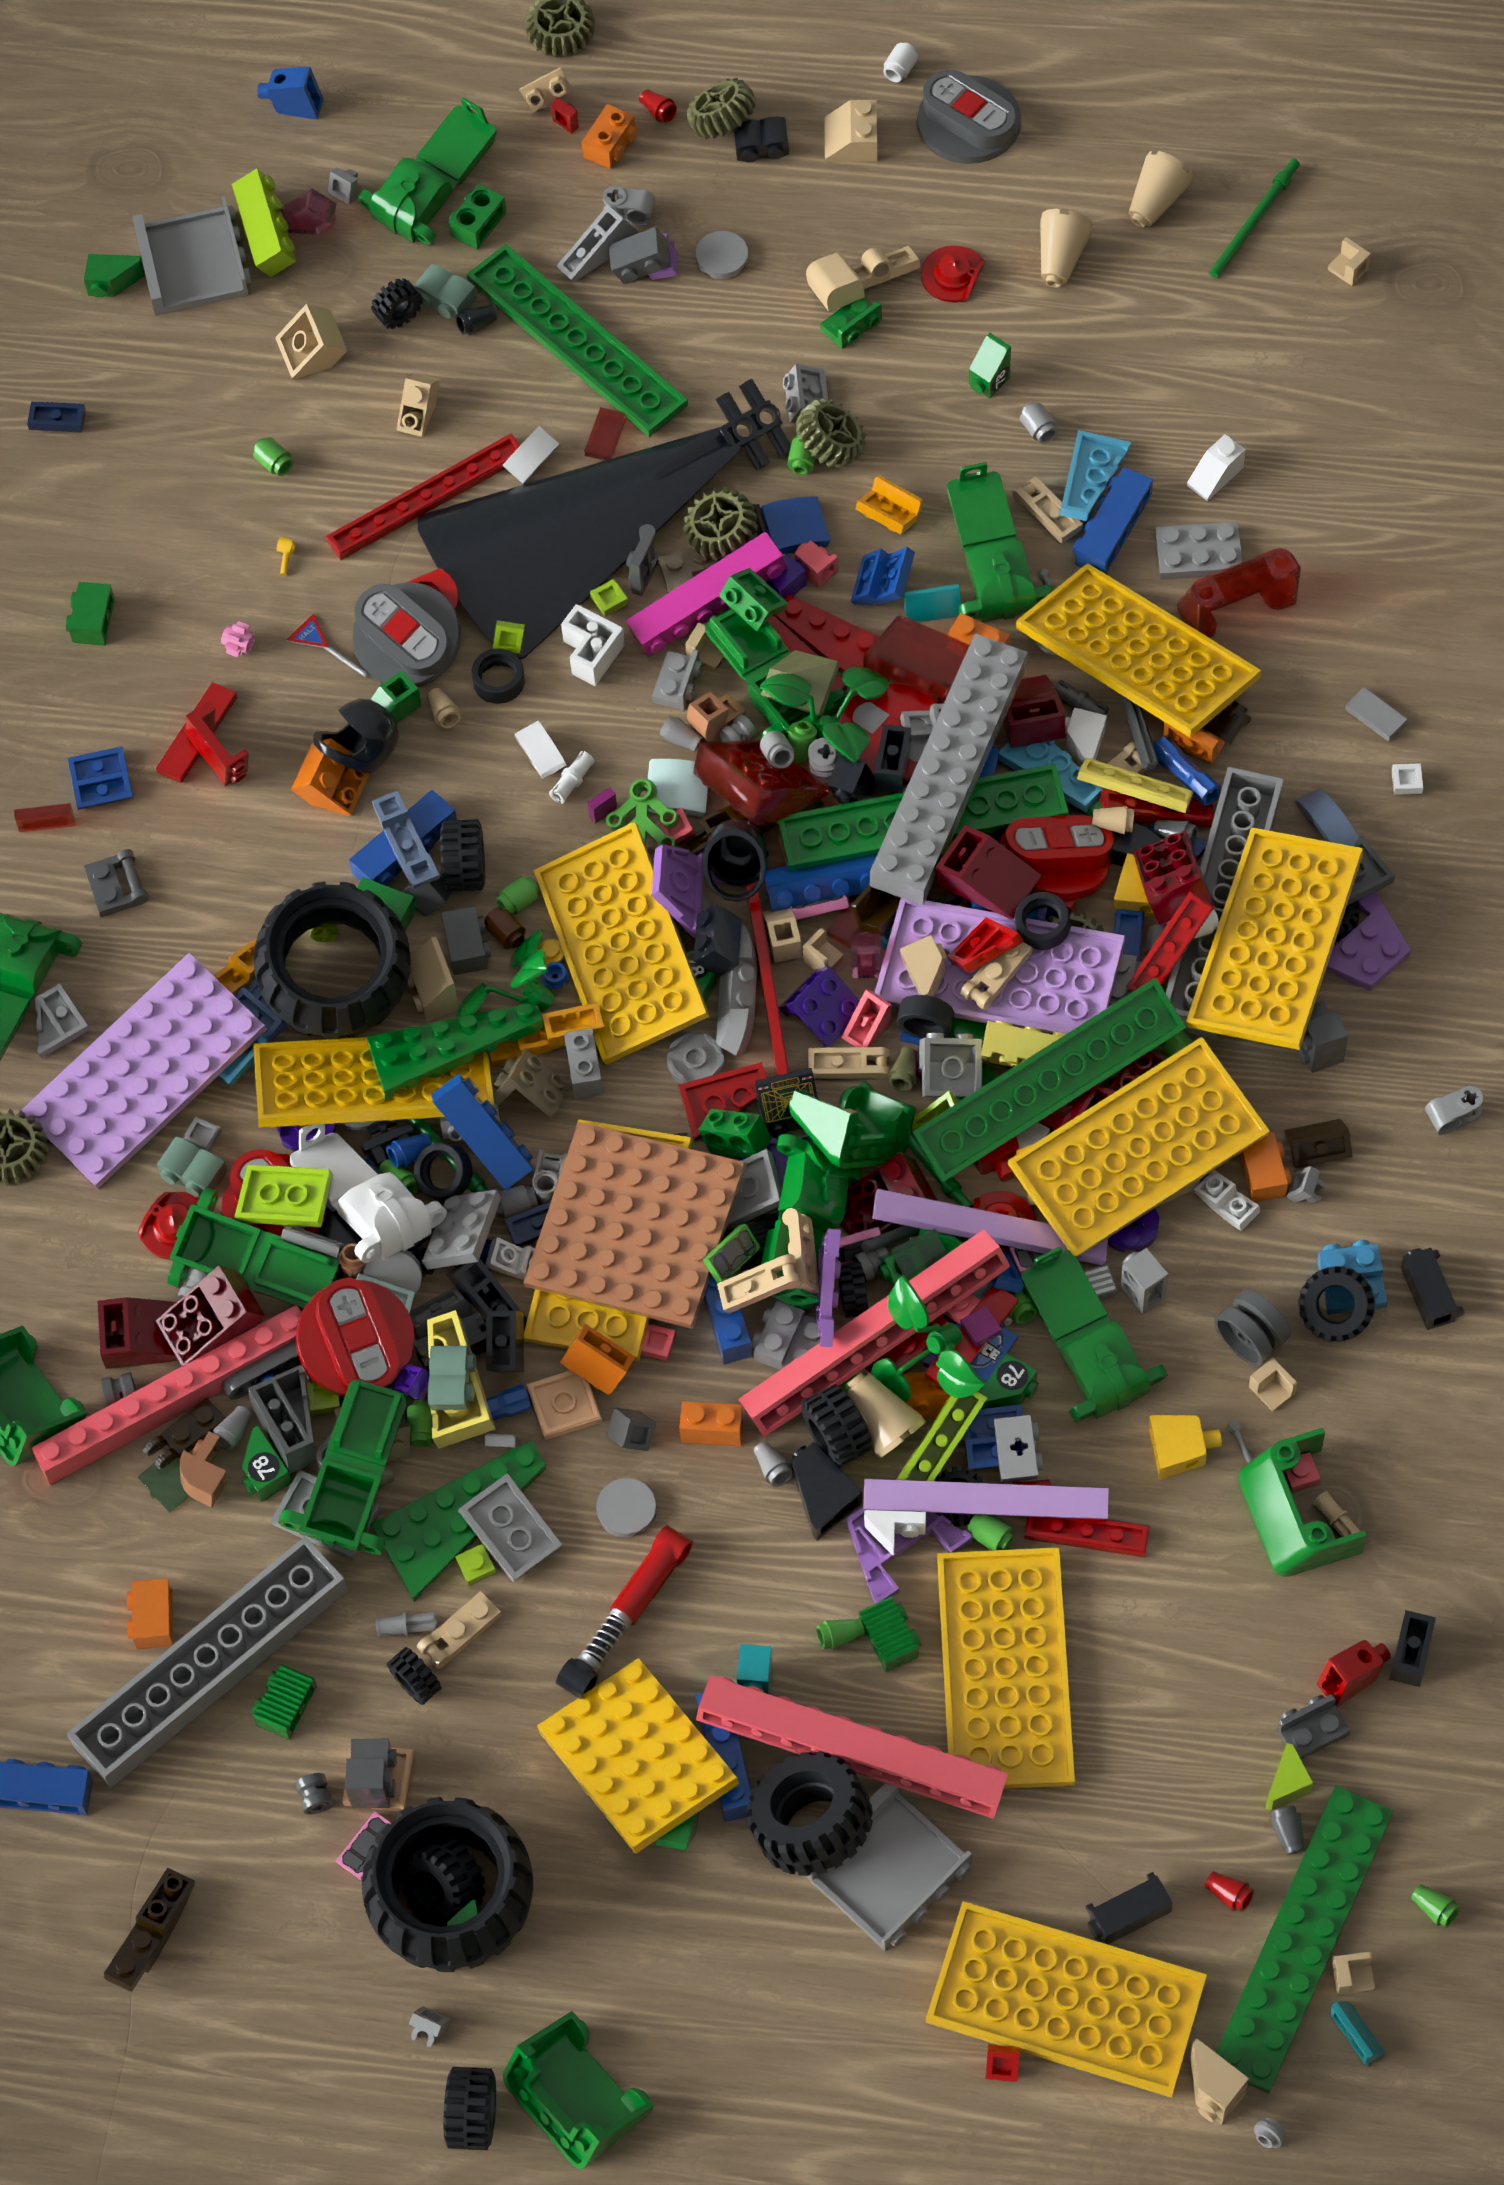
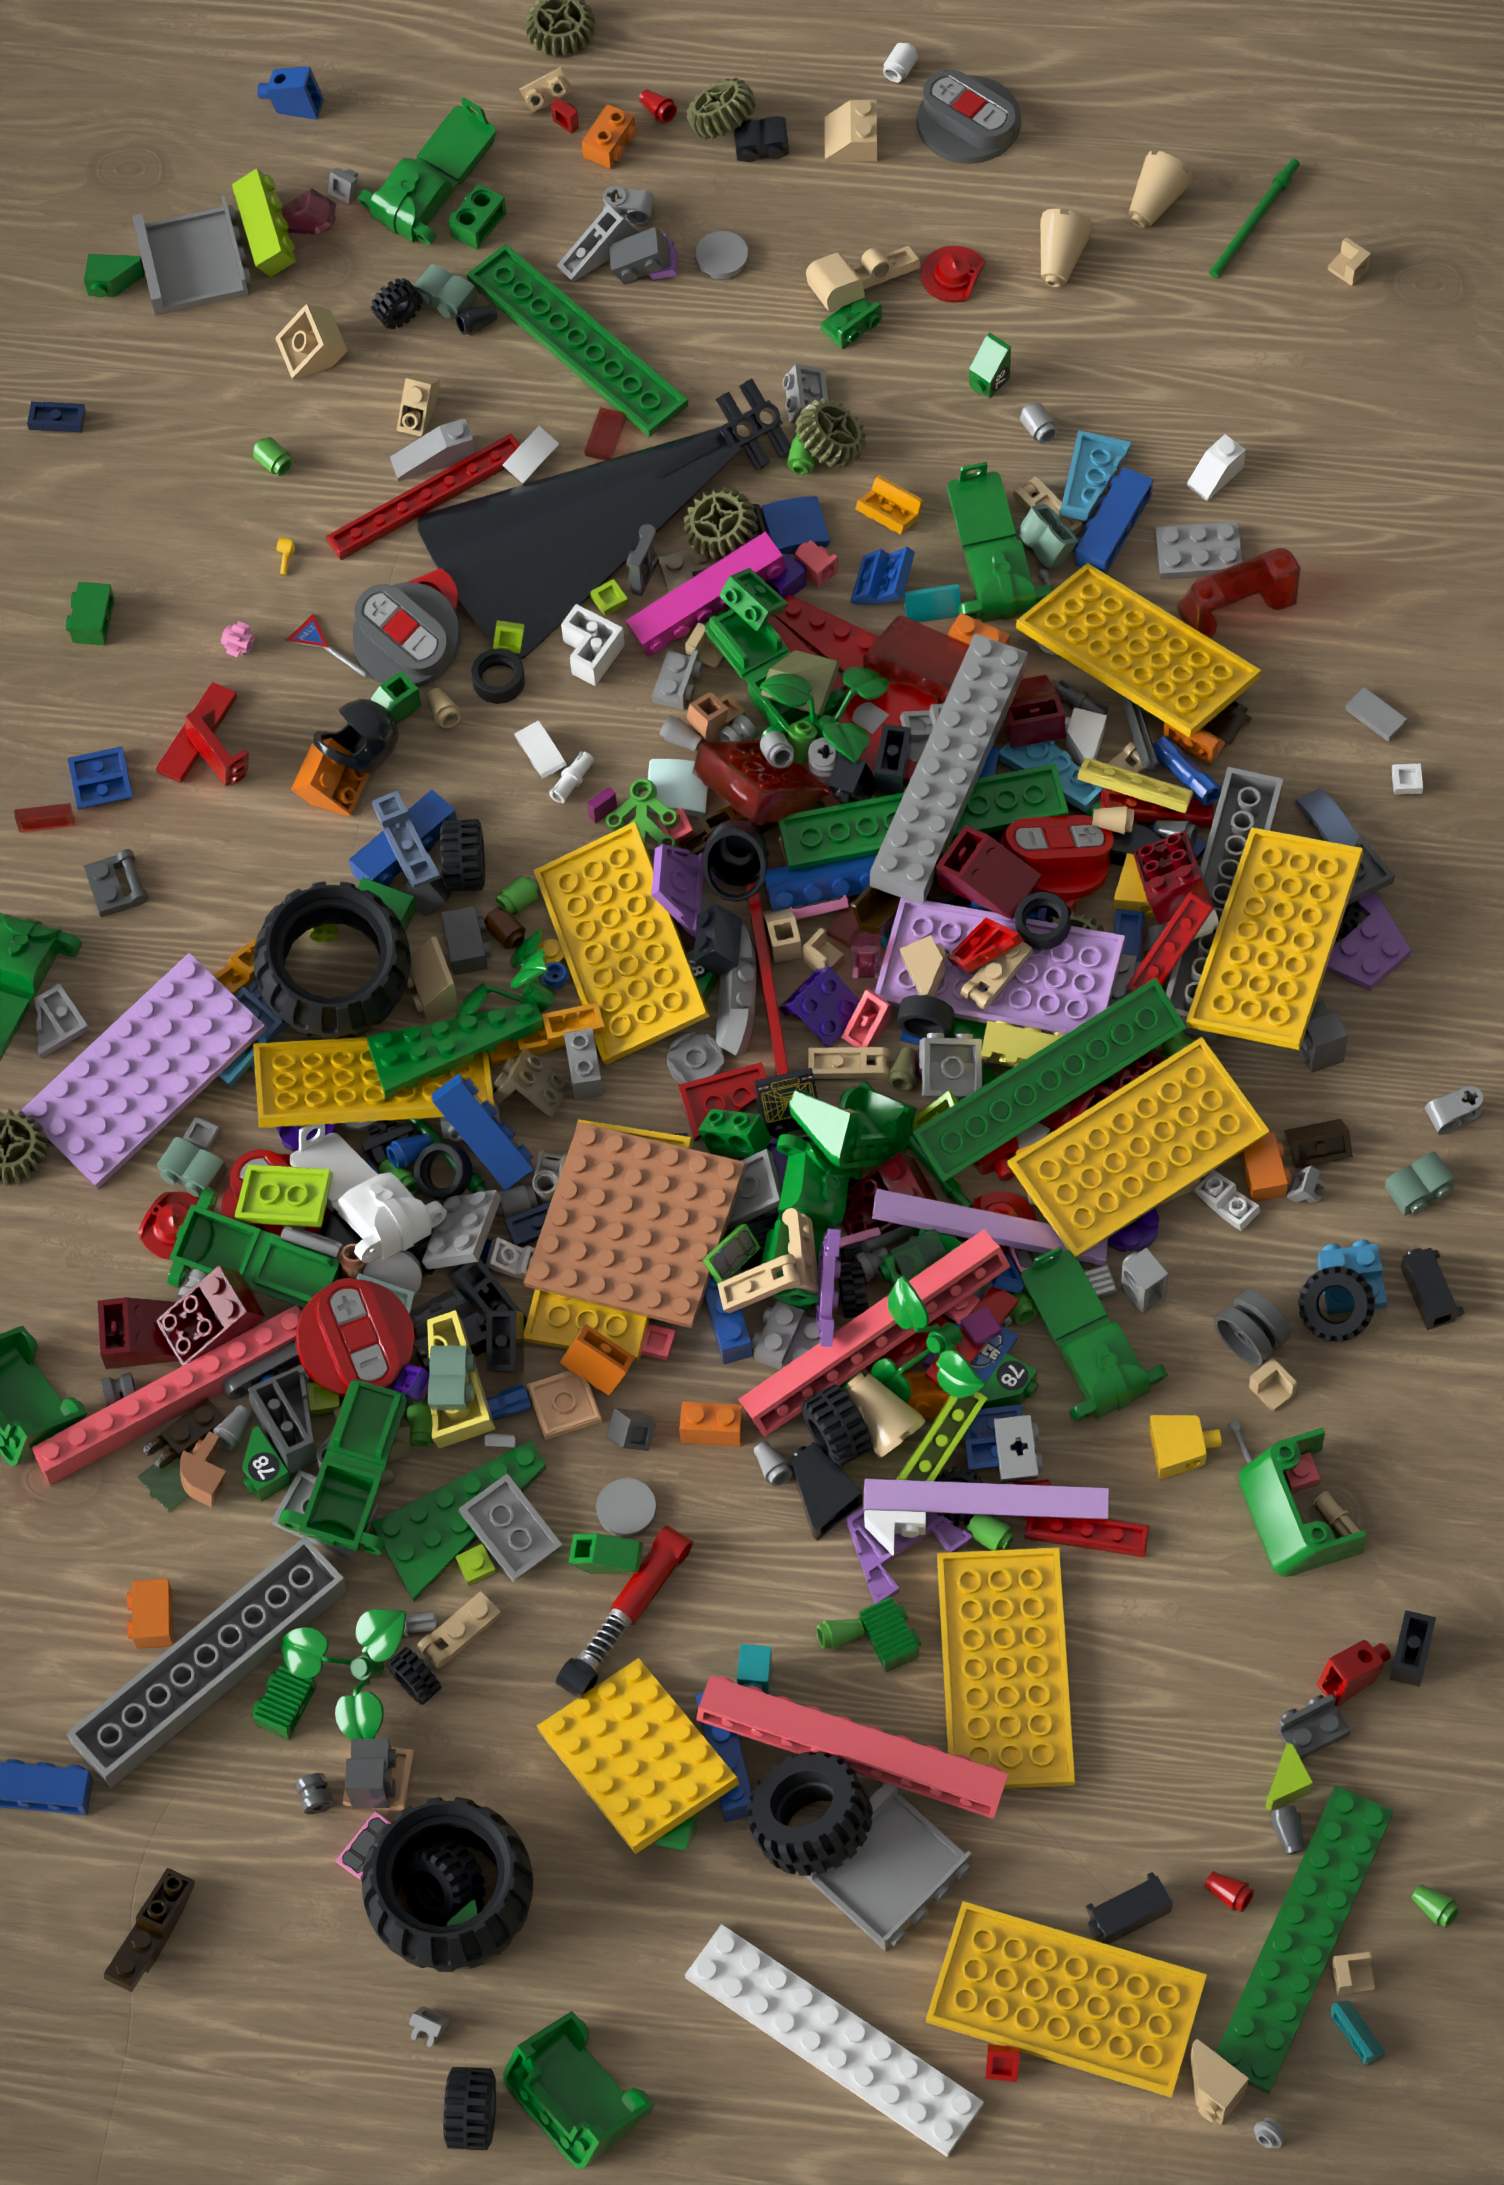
(381, 1634): none -> green plant
(434, 450): none -> light grey slope
(605, 1554): none -> green slope
(834, 2040): none -> white plate
(1047, 536): none -> sand green brick
(1420, 1183): none -> sand green brick

